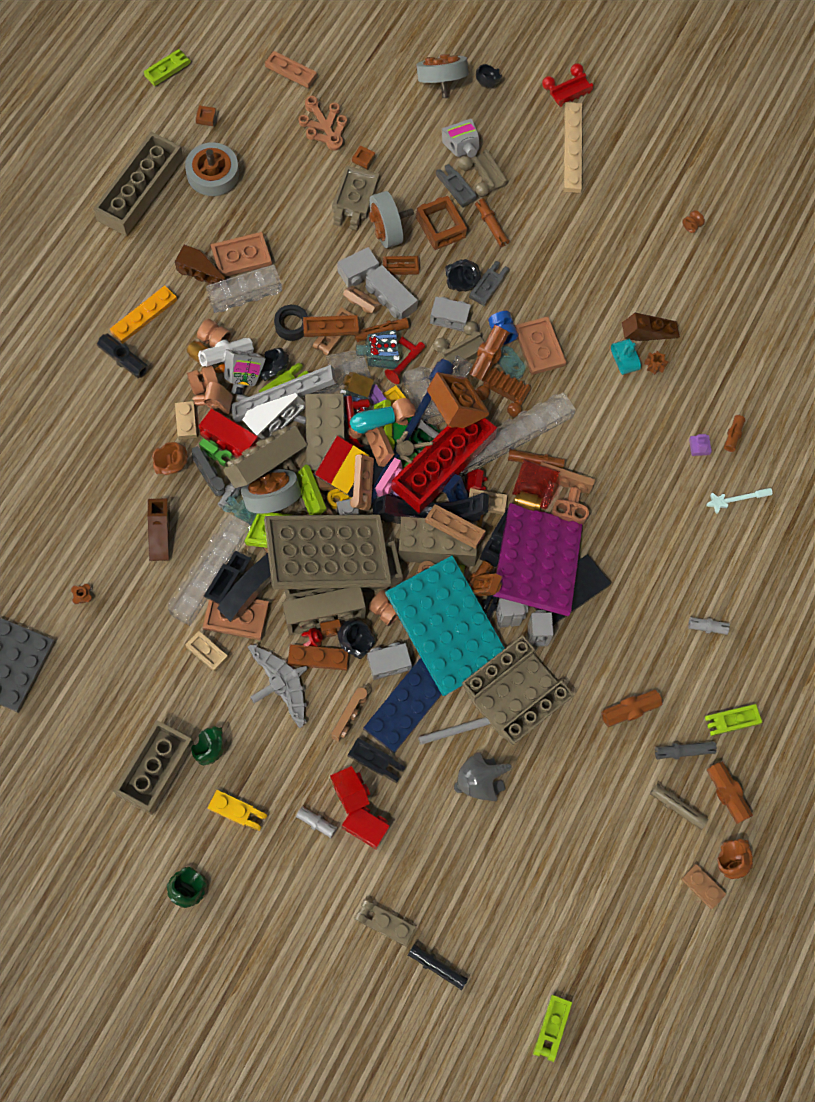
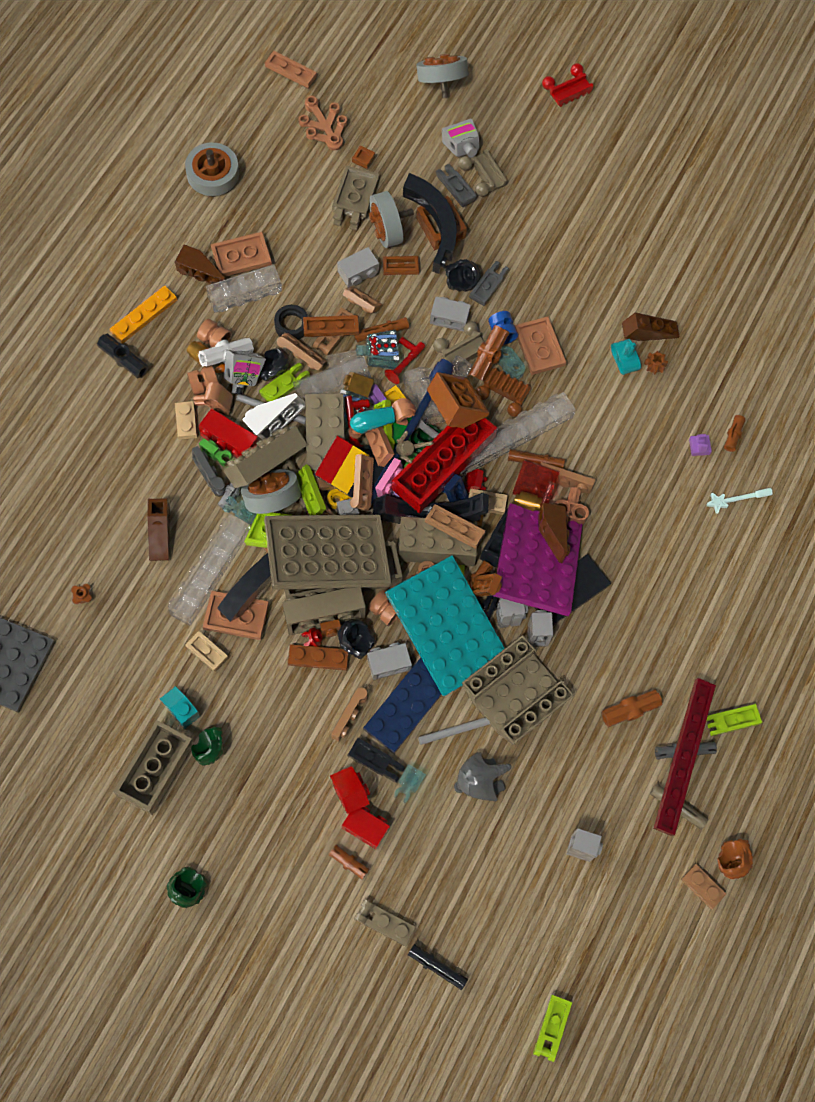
(138, 183): dark tan brick -> none
(166, 67): lime hinge -> none
(169, 458): dark orange hair -> none
(180, 707): none -> teal slope
(205, 115): dark orange plate -> none
(228, 576): black slope -> none
(235, 810): yellow hinge -> none
(283, 682): light grey bar -> none
(301, 351): none -> medium nougat plate
(302, 385): light grey plate -> none
(317, 822): light grey pin -> none
(349, 862): none -> dark orange pin
(391, 293): light grey brick -> none
(410, 780): none -> clear light blue plate
(436, 204): none -> black arch
(488, 76): black hair -> none
(488, 217): dark orange pin -> none
(552, 526): none -> reddish brown slope
(572, 147): tan plate -> none
(584, 845): none -> light grey brick
(684, 757): none -> dark red plate
(693, 221): dark orange wheel -> none
(708, 625): light grey pin -> none
(729, 792): dark orange piece -> none

